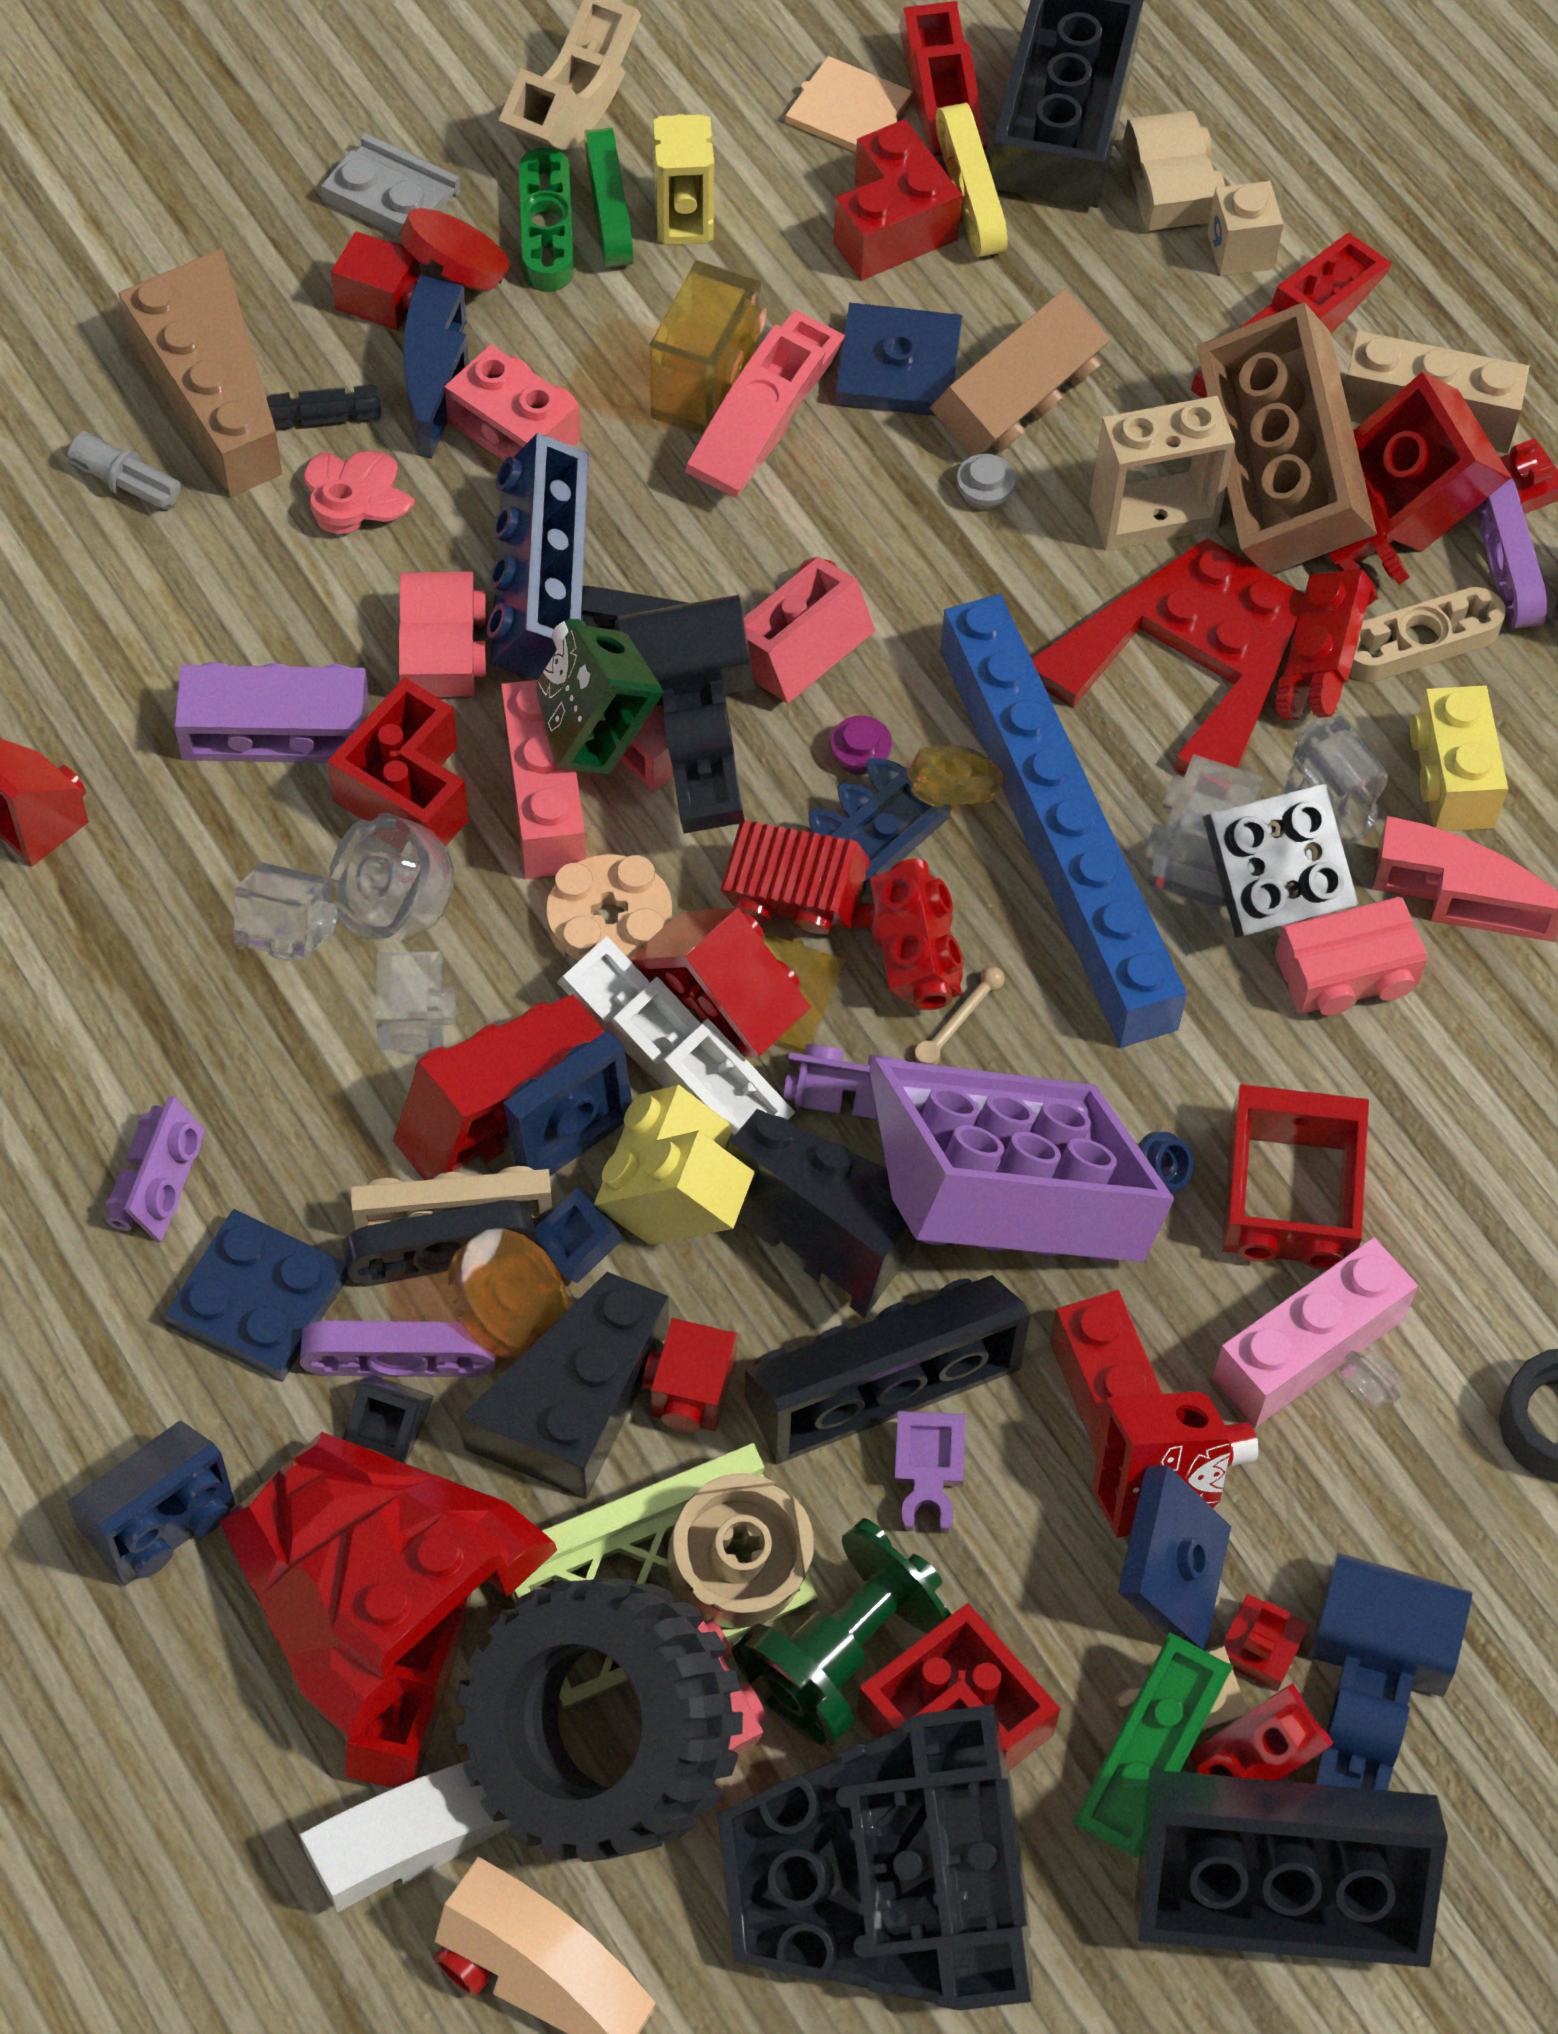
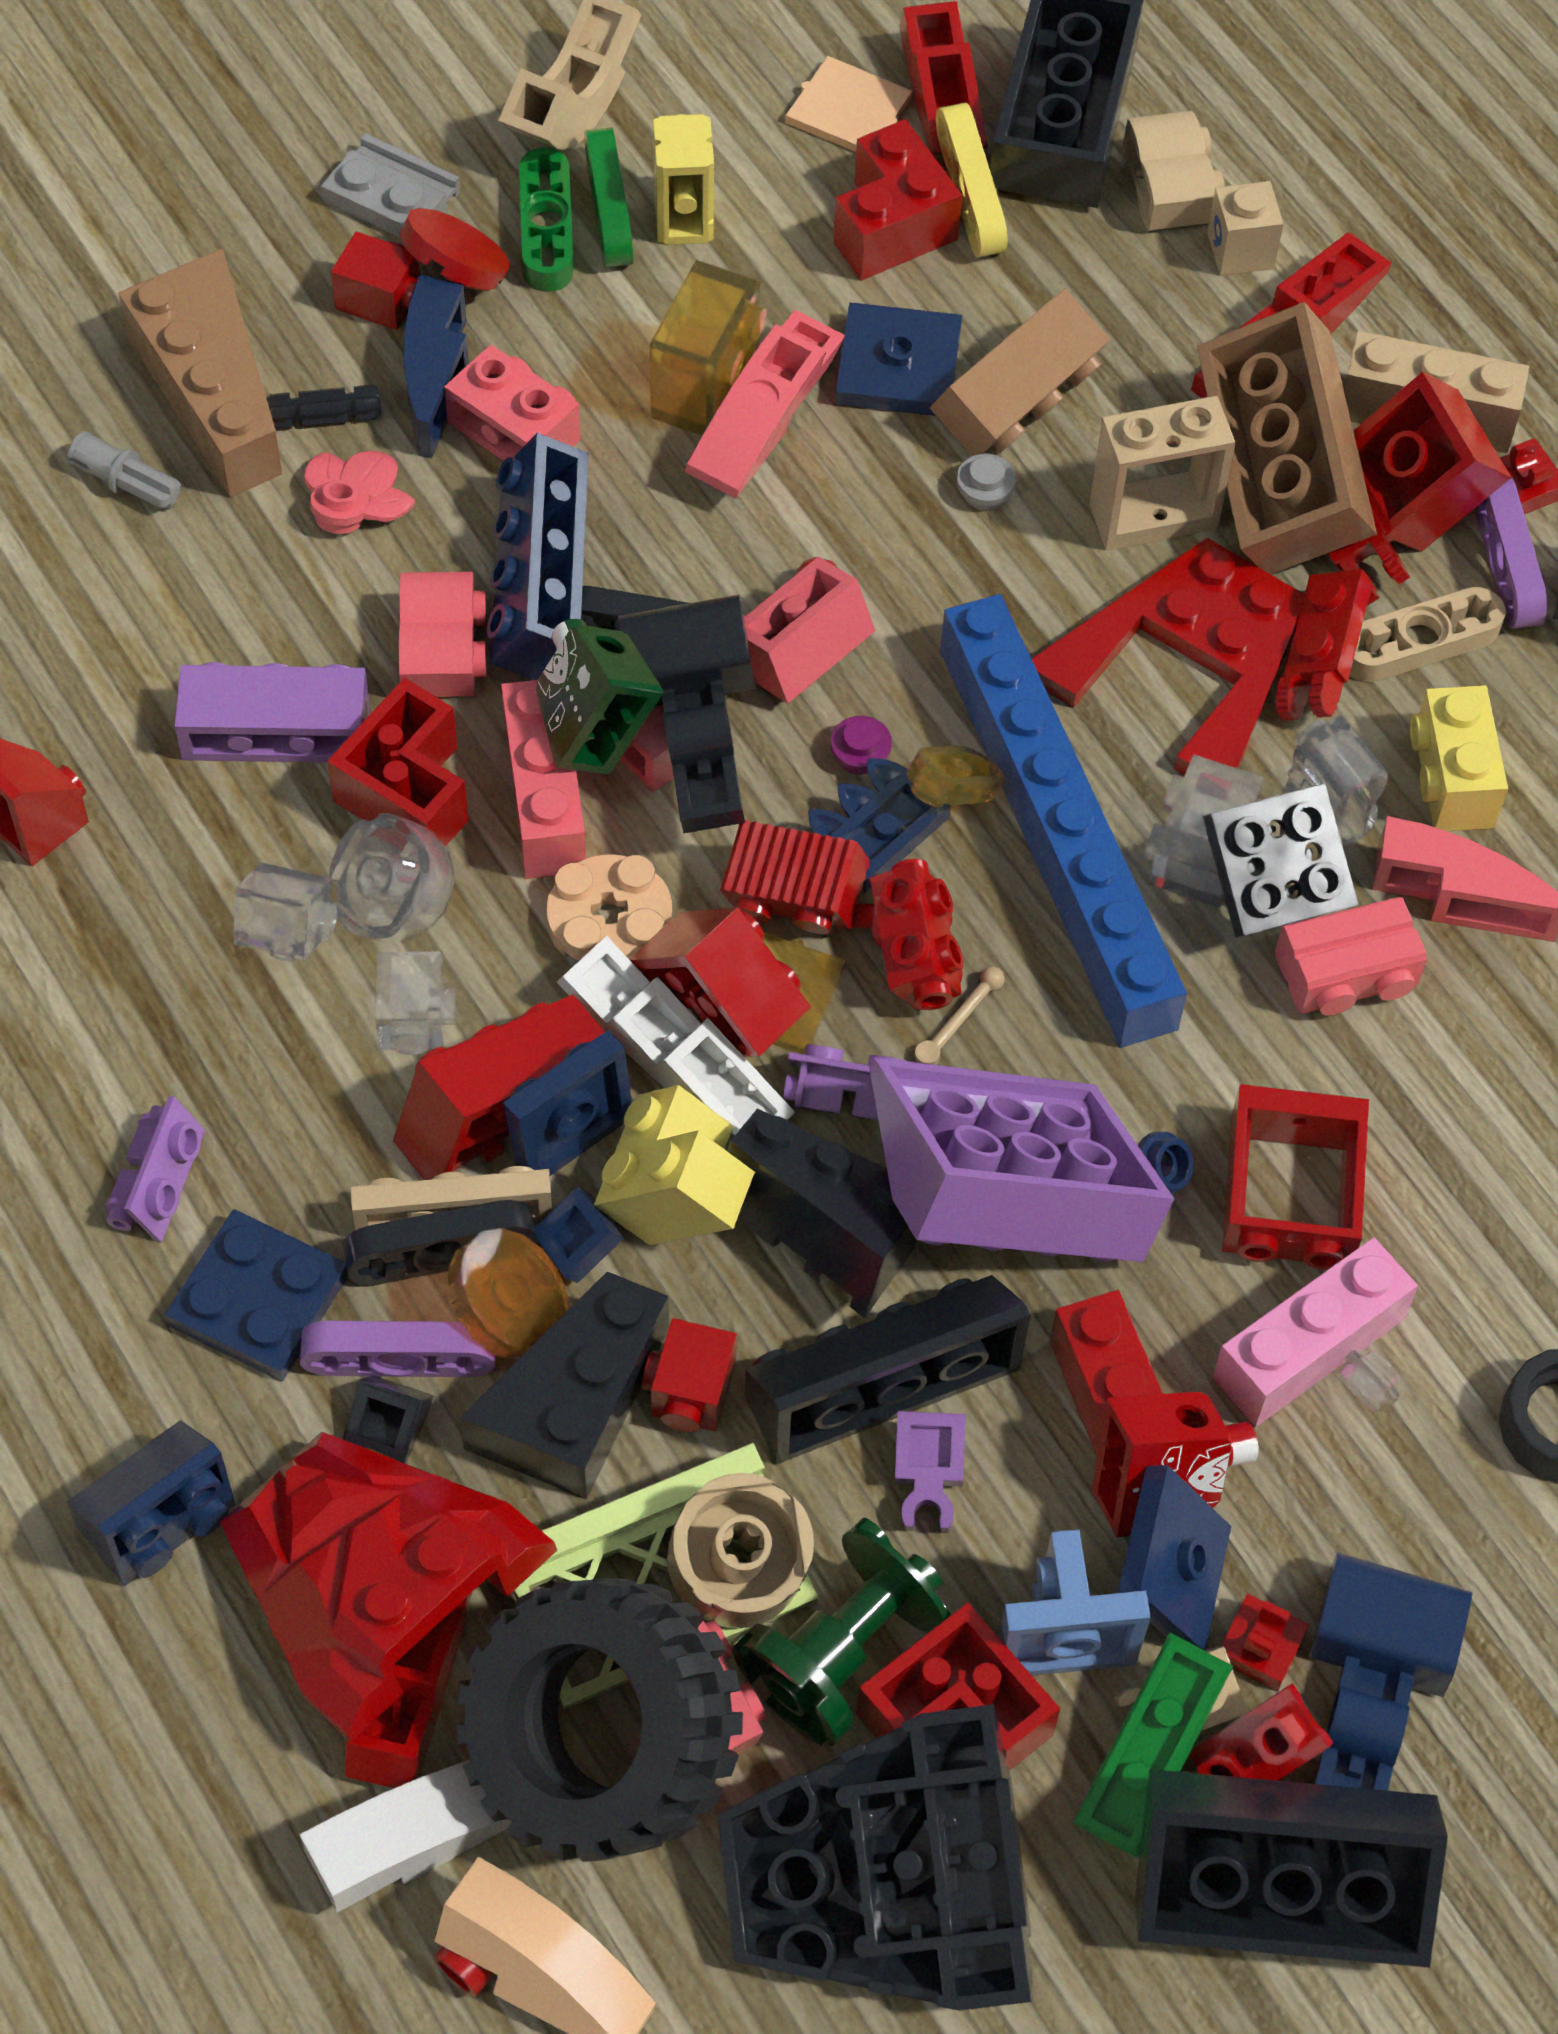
(1065, 1625): none -> medium blue bracket

